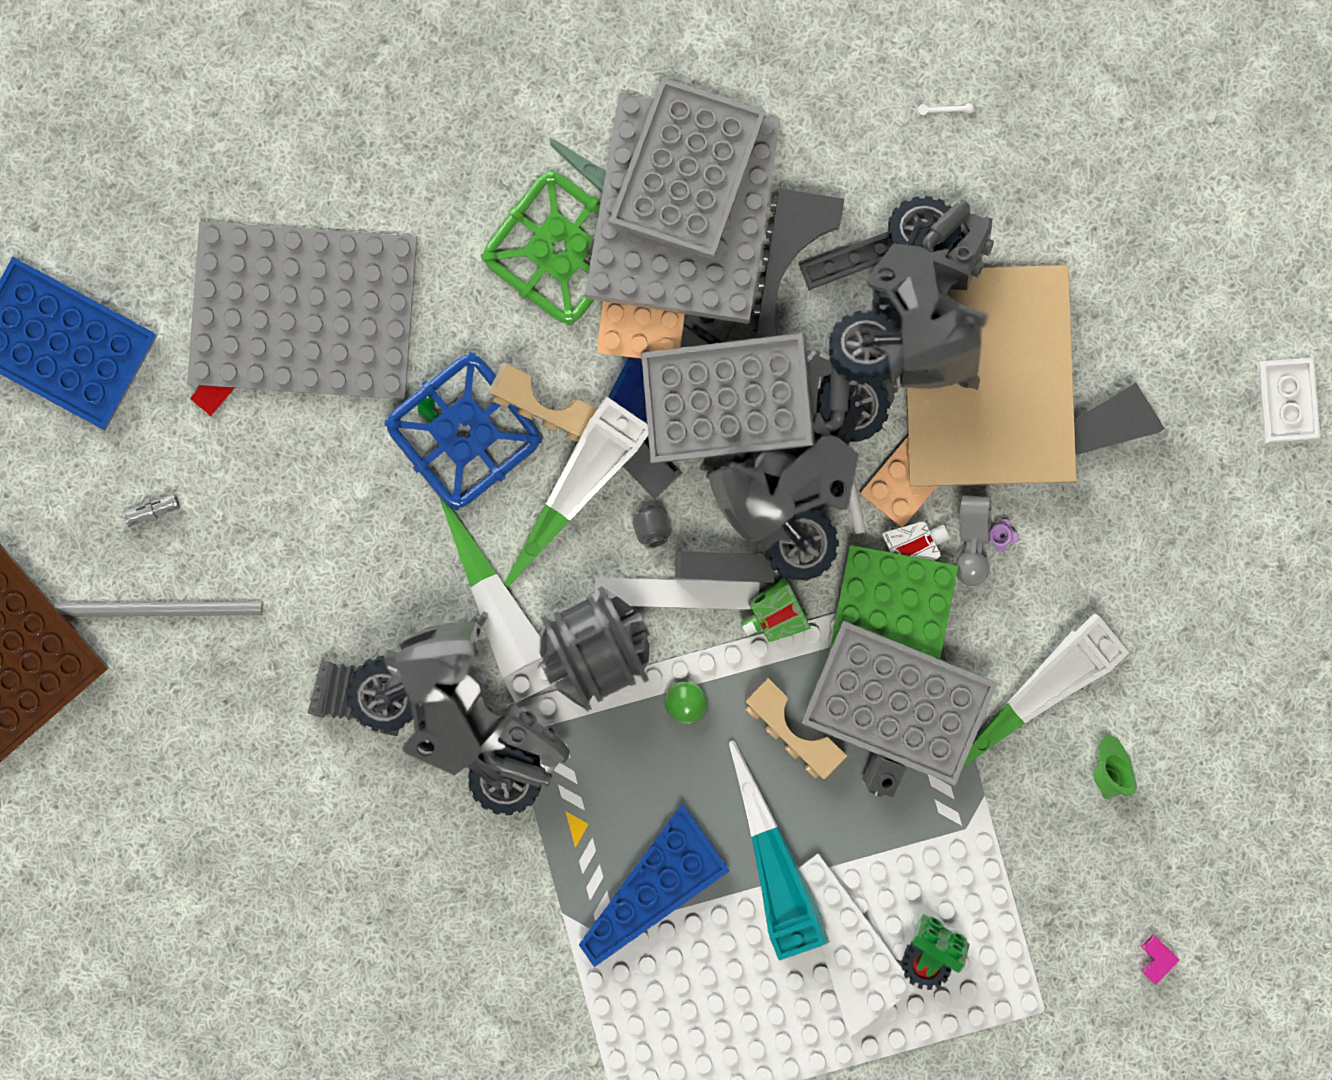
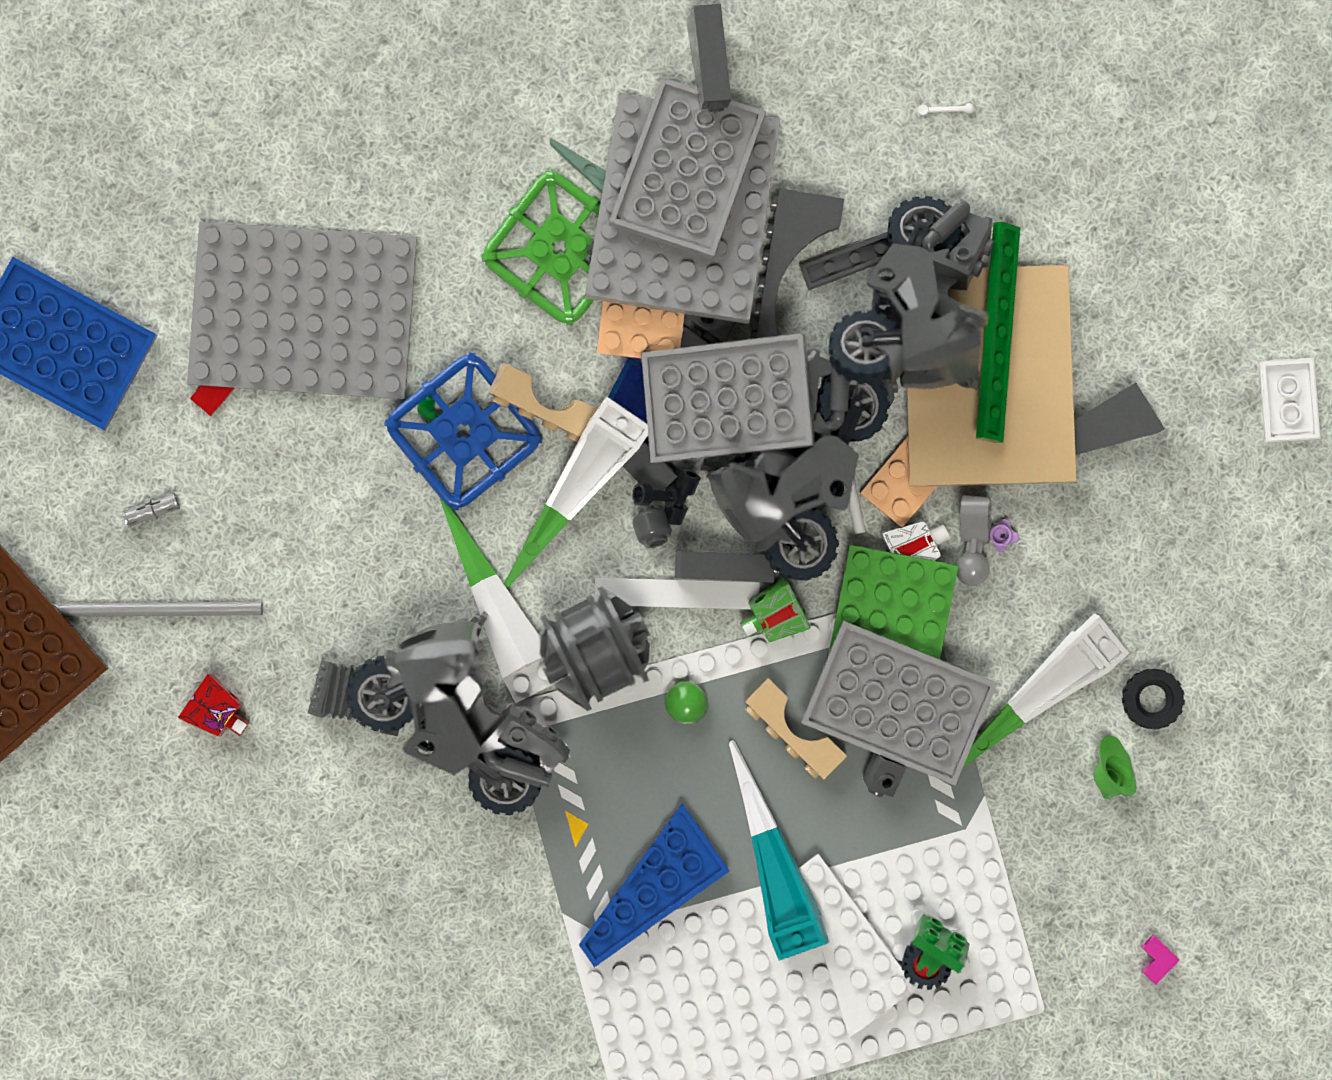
(214, 709): none -> red torso
(673, 496): none -> black bar
(709, 56): none -> dark grey slope
(998, 332): none -> green plate
(1174, 698): none -> black tyre

